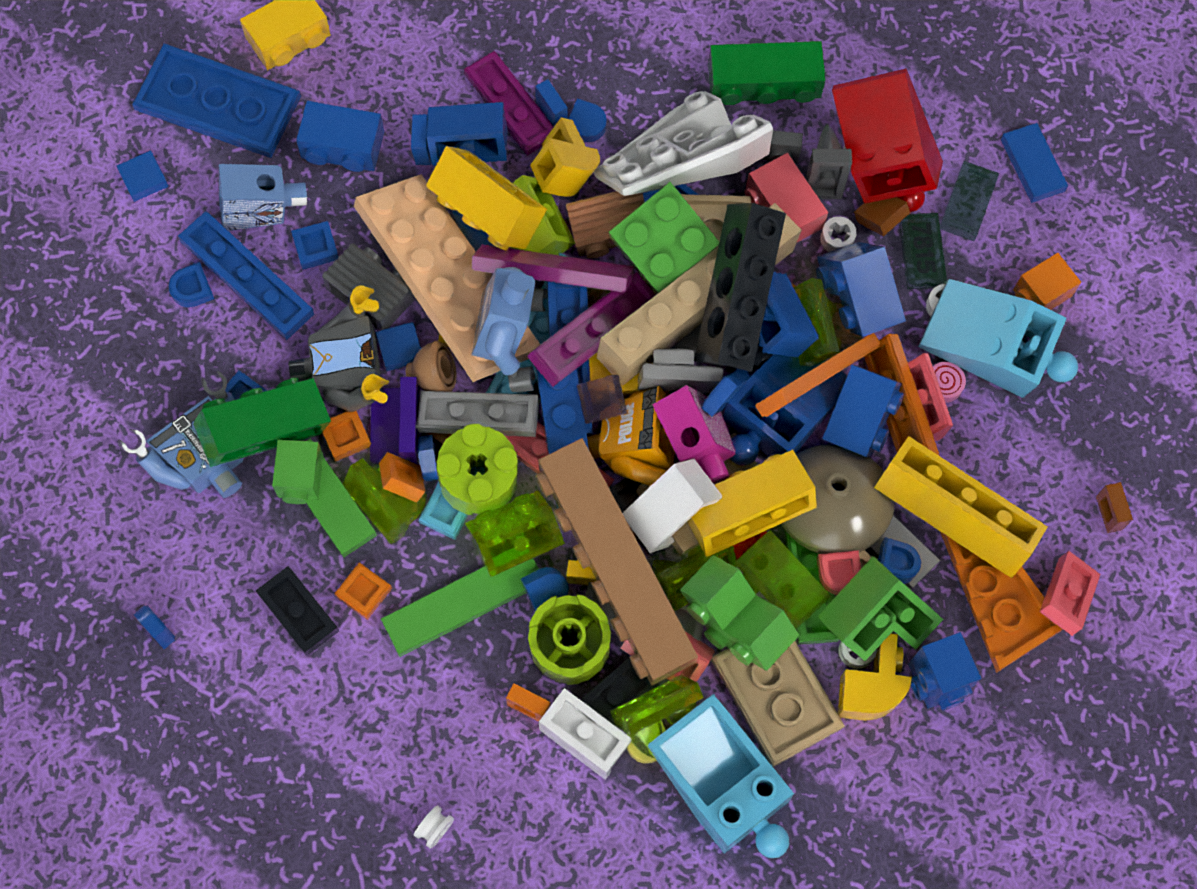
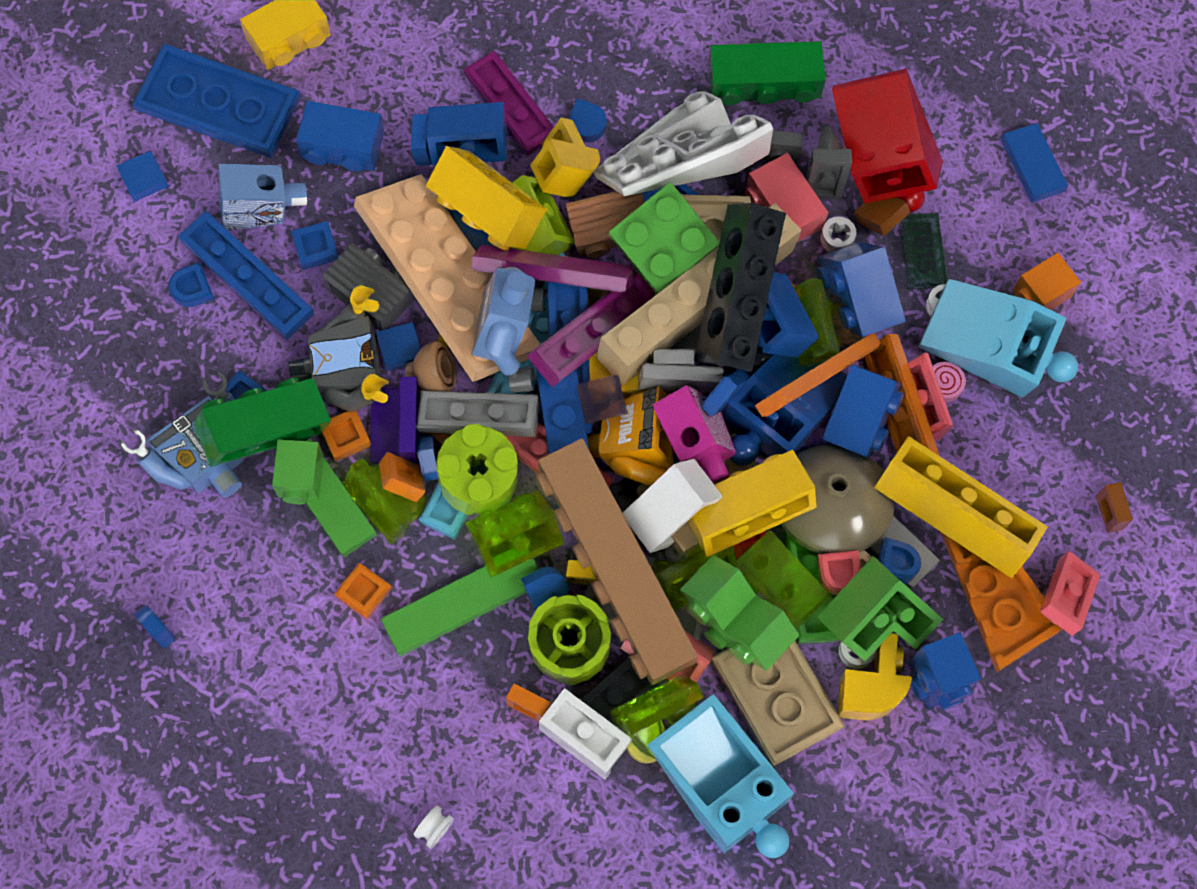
(297, 610): black plate -> none
(550, 102): blue tile -> none
(969, 201): tile -> none

